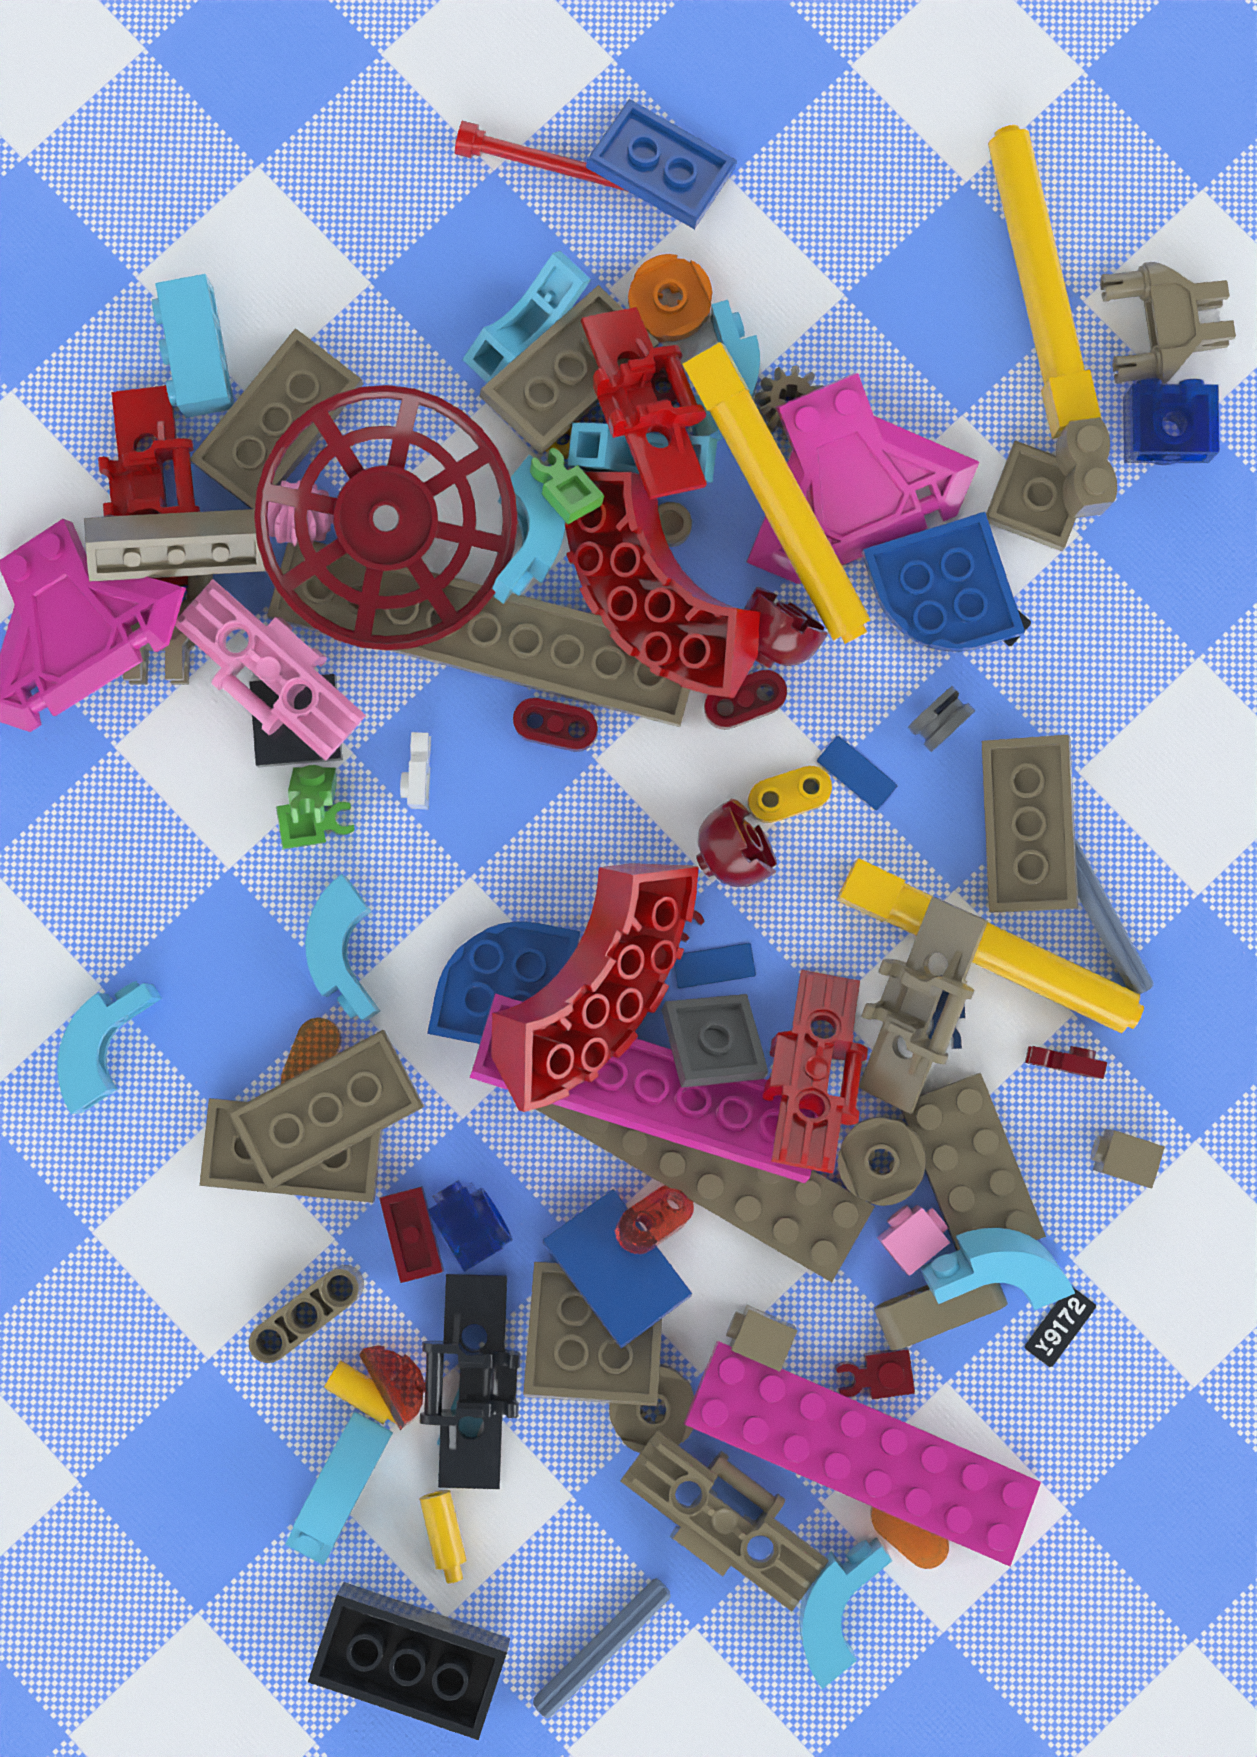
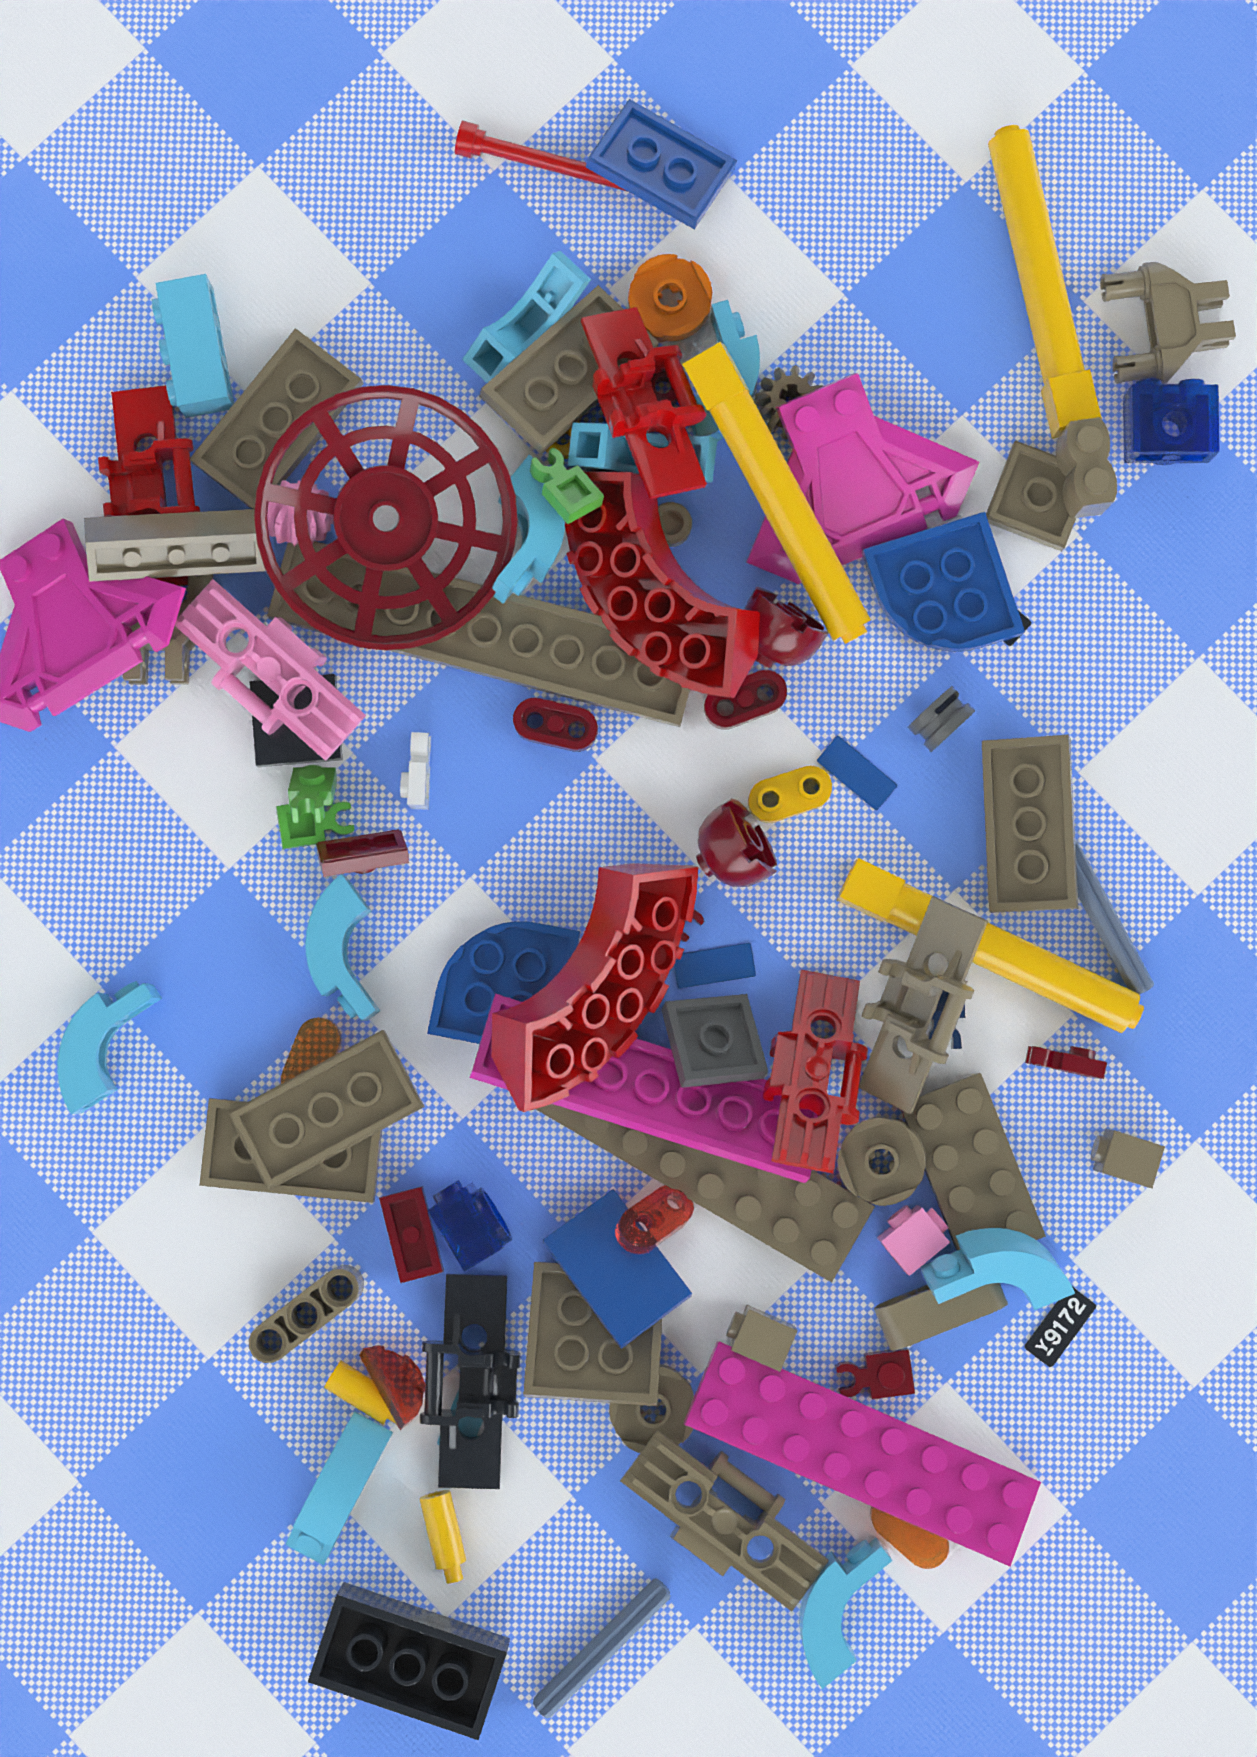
(362, 853): none -> dark red plate

